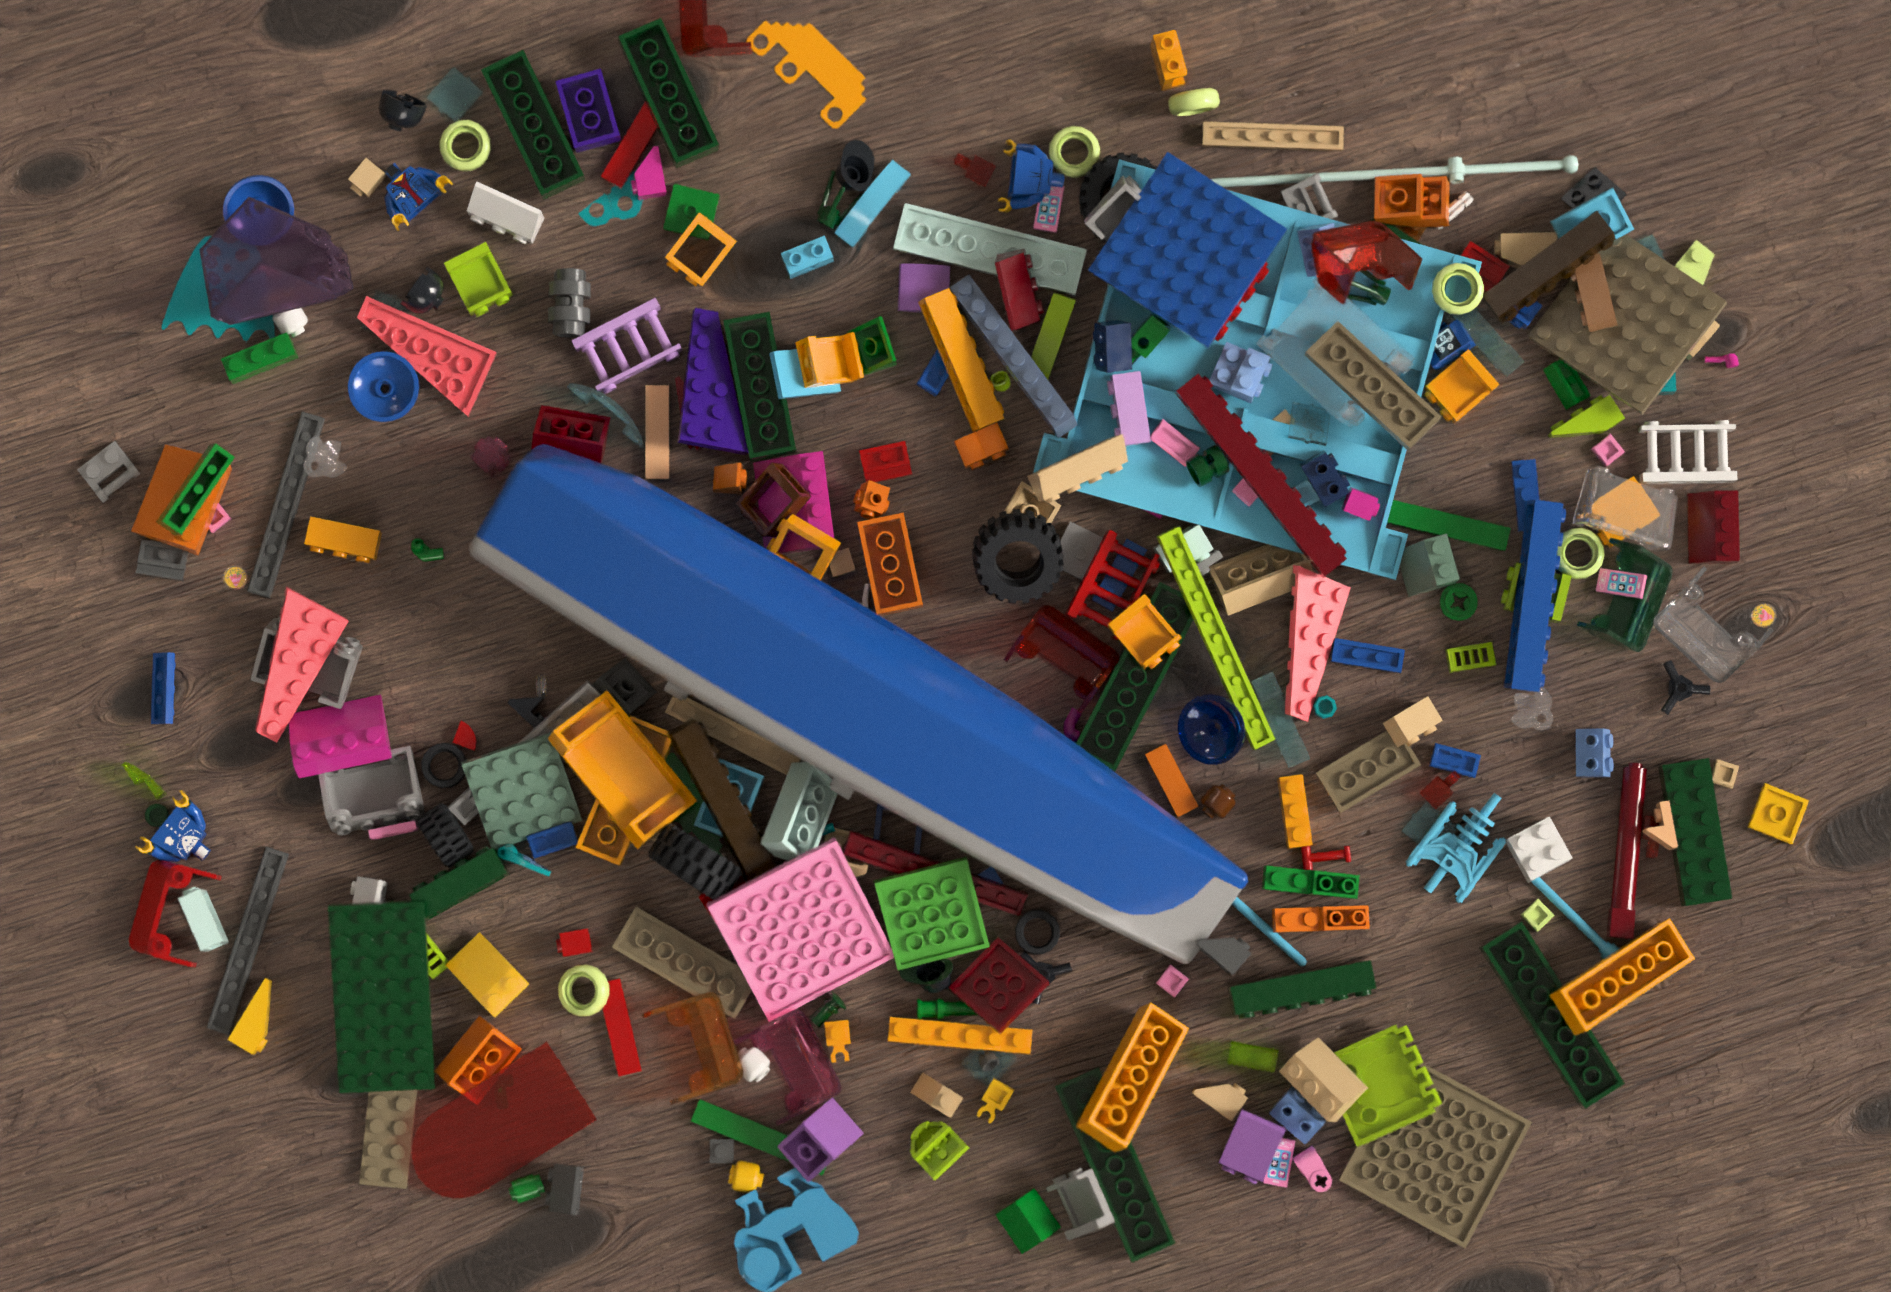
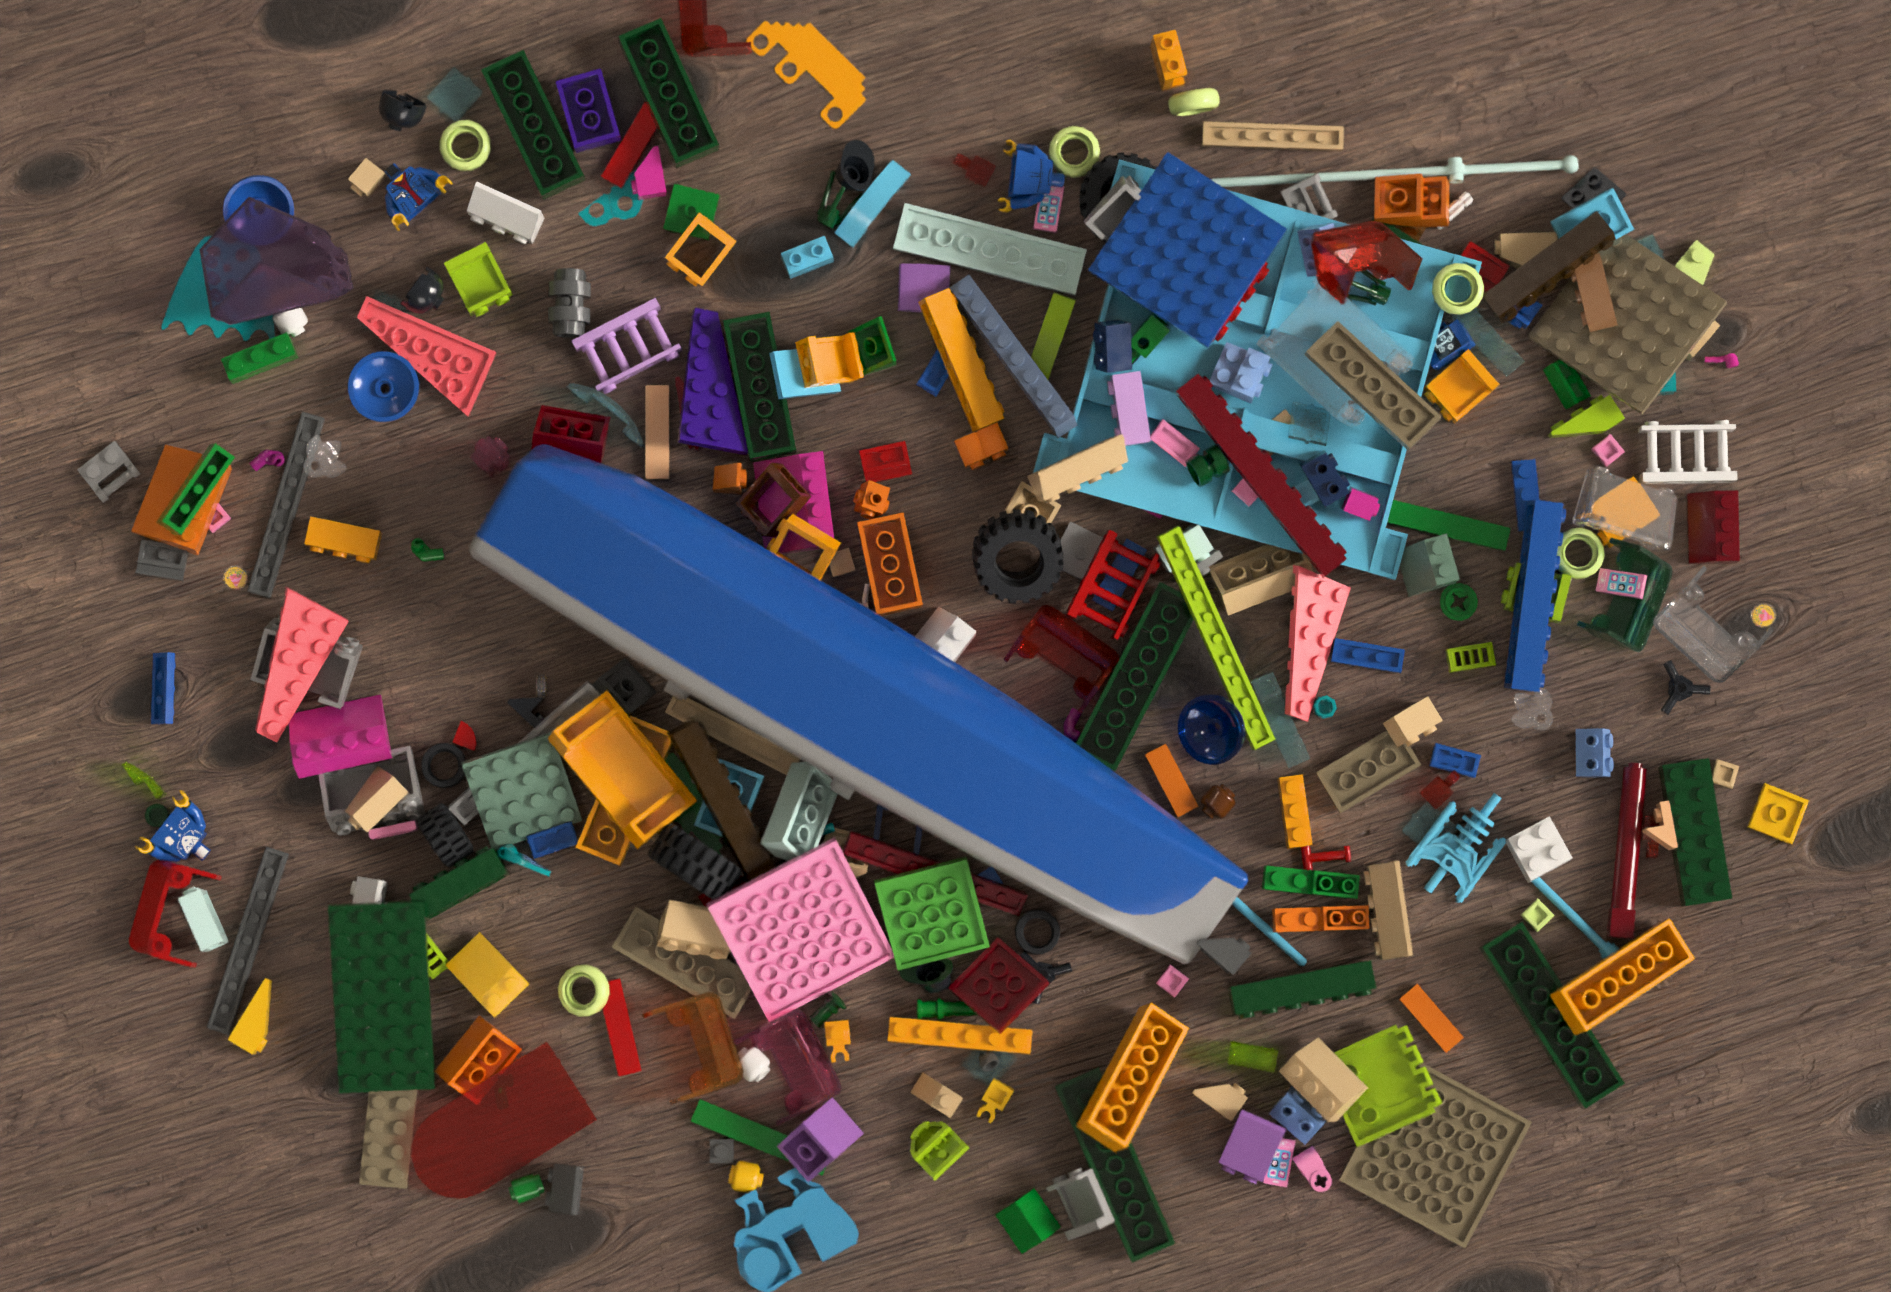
(268, 457): none -> magenta arm
(374, 799): none -> tan slope
(574, 943): red brick -> none
(691, 930): none -> tan slope
(946, 634): none -> white slope
(1000, 381): lime hinge -> none
(1018, 288): dark red slope -> none
(1144, 633): light orange panel -> none
(1389, 910): none -> tan slope
(1431, 1018): none -> orange tile

